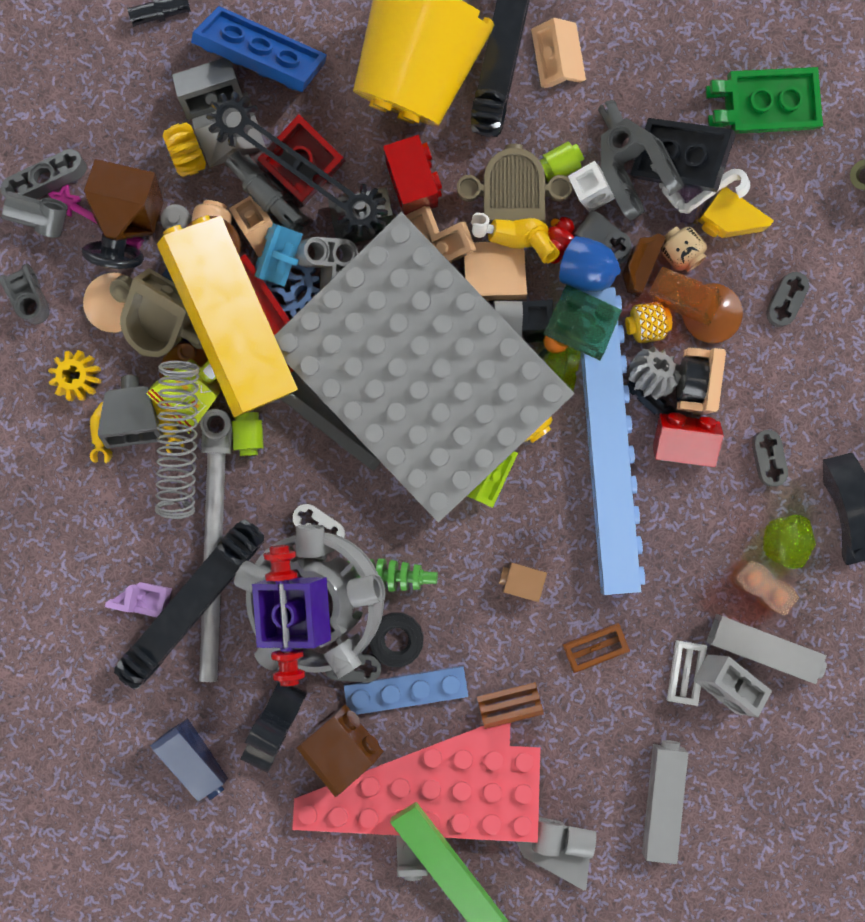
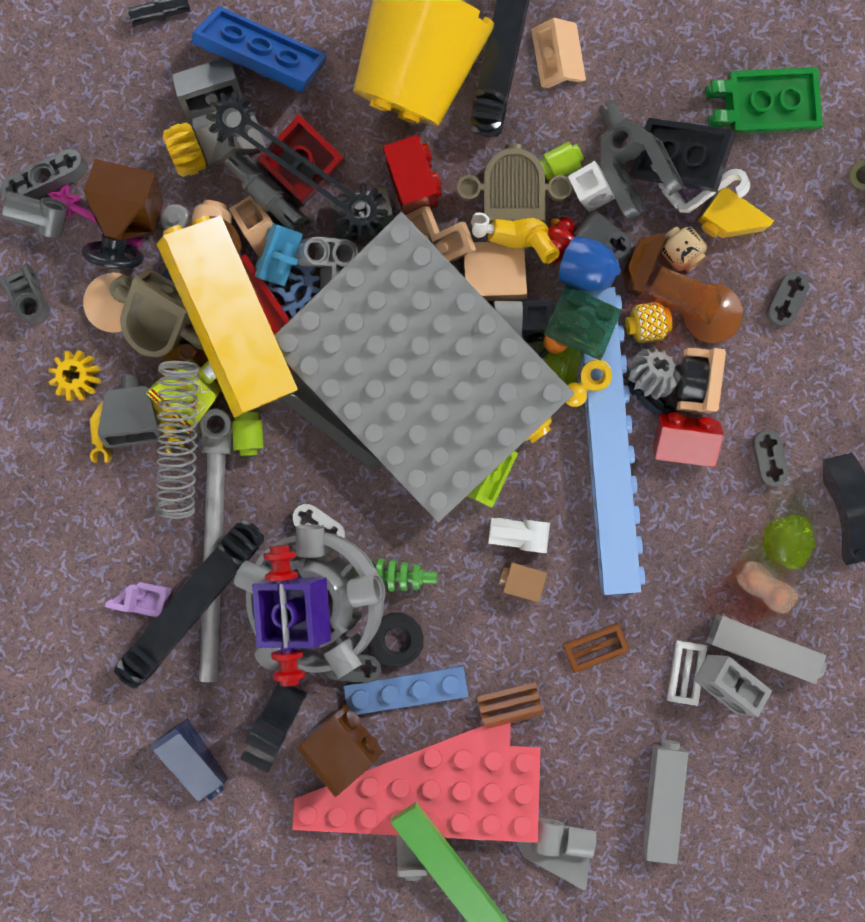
(527, 535): none -> white piece
(588, 383): none -> yellow plate

